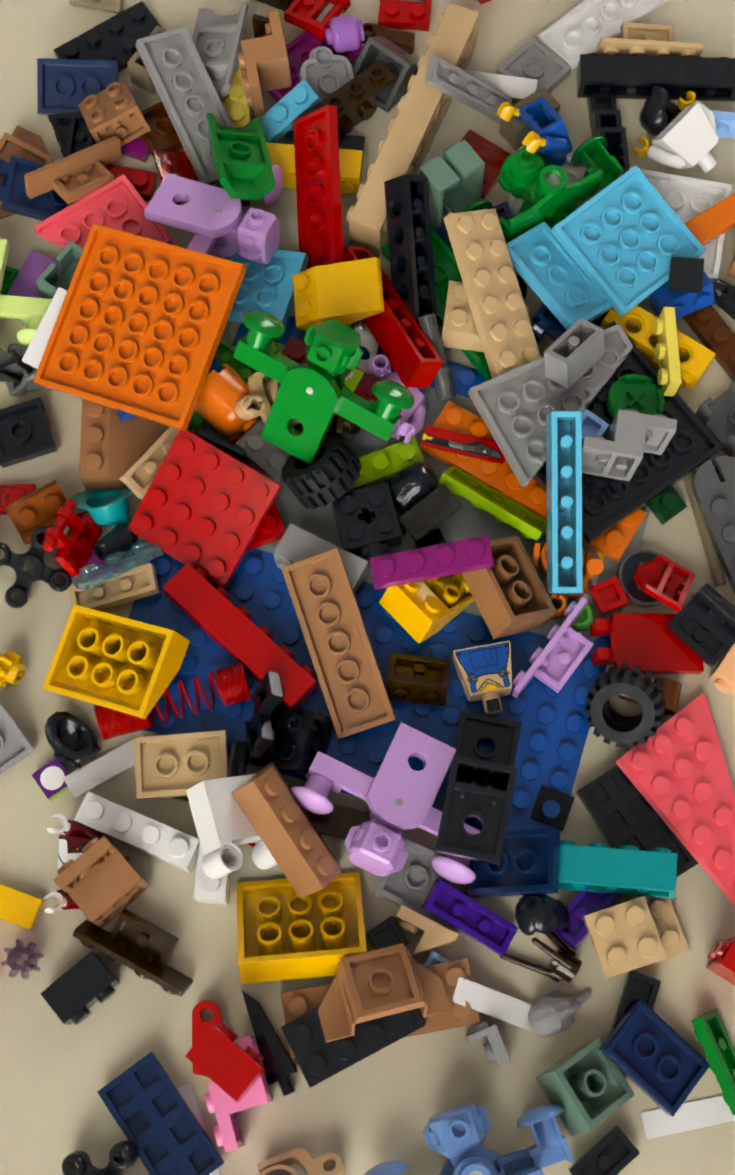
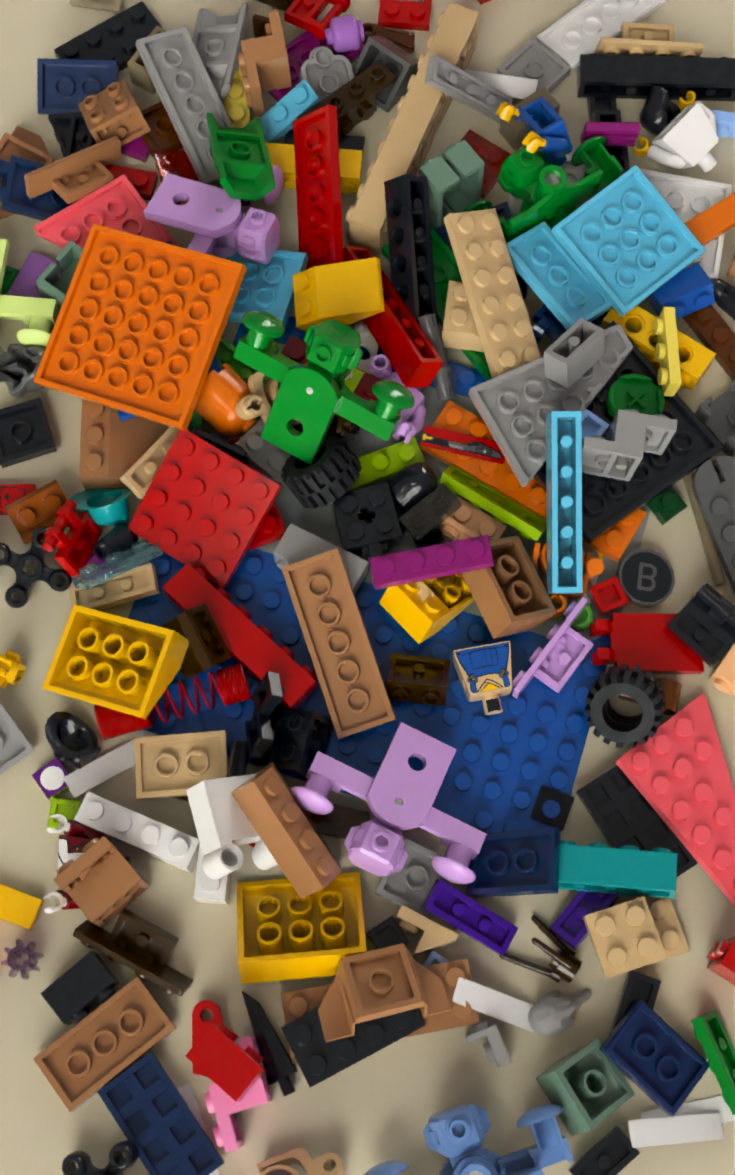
(39, 342): white sticker -> none
(65, 807): none -> lime tile
(104, 1044): none -> medium nougat plate
(205, 641): none -> dark brown bracket
(470, 523): none -> light nougat bracket
(479, 788): black bracket -> none
(540, 914): black hair -> none
(615, 132): none -> magenta tile
(665, 581): red slope -> none
(675, 1130): none -> white sticker
(686, 274): black piece -> none

